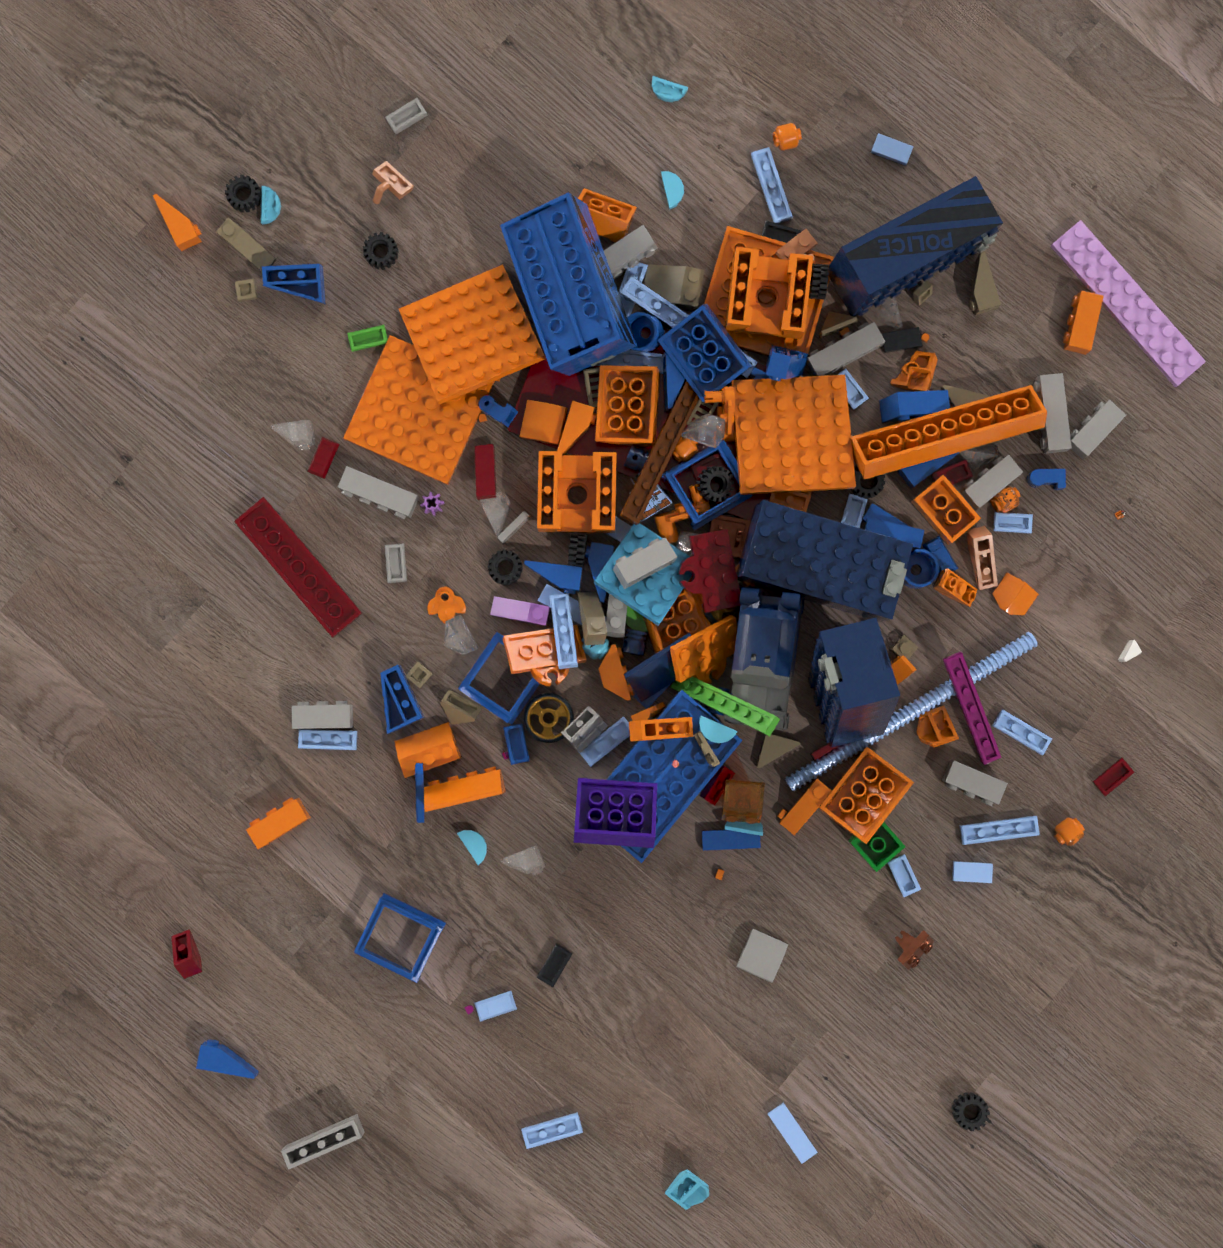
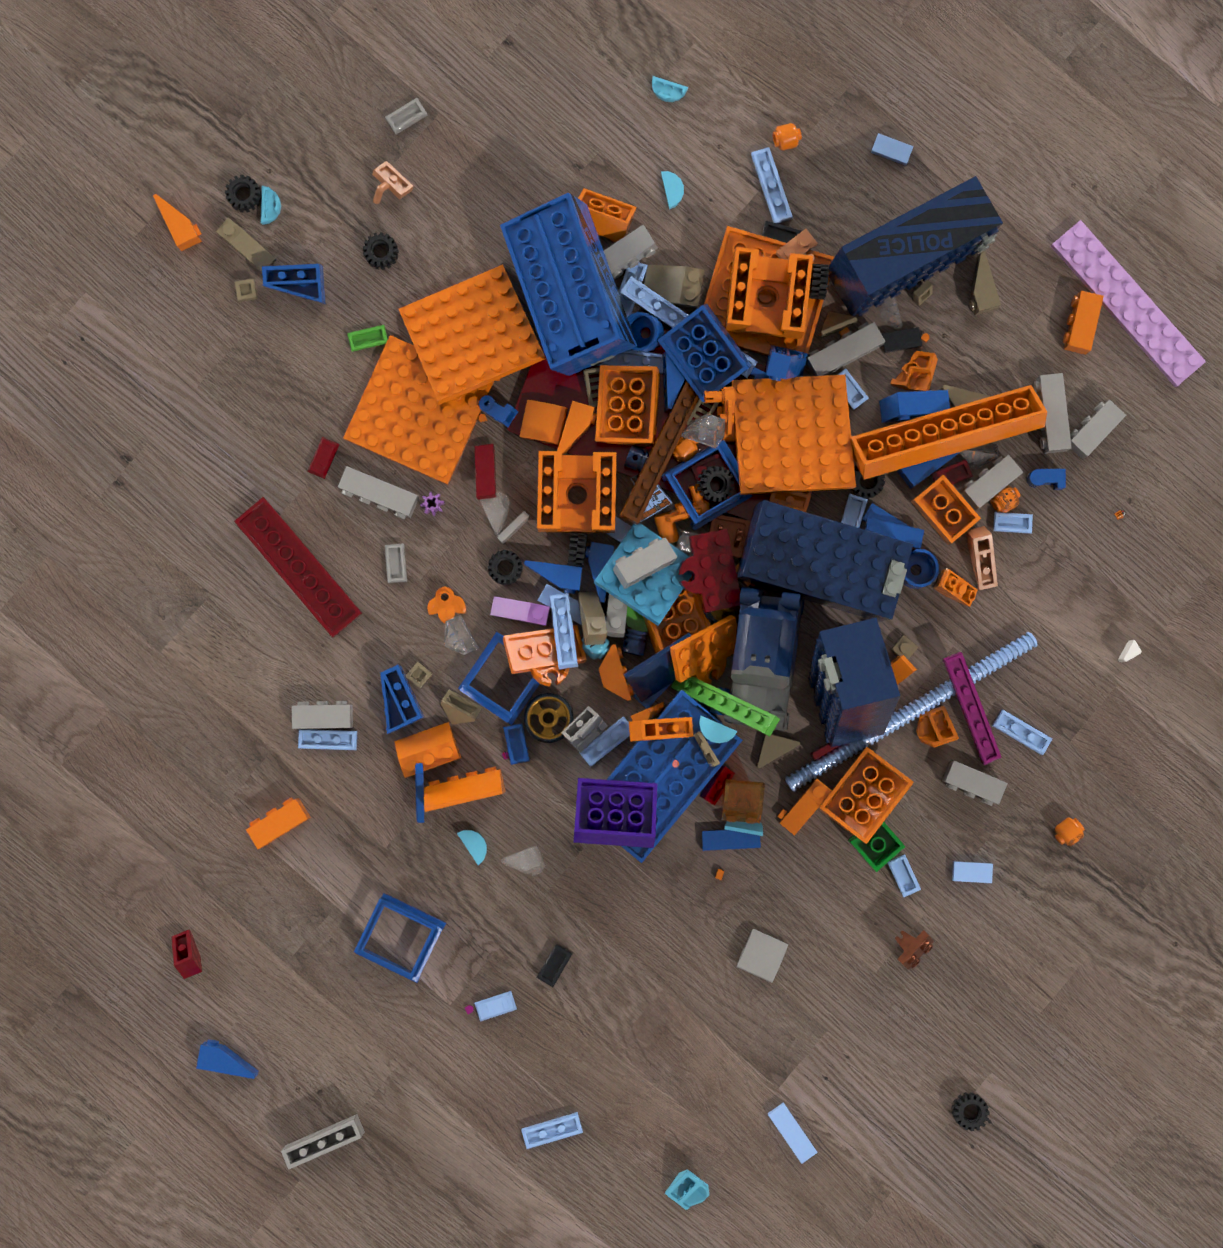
(297, 433): clear slope -> none
(942, 554): blue tile -> none
(999, 830): light blue tile -> none
(1014, 595): orange slope -> none
(1113, 776): dark red tile -> none

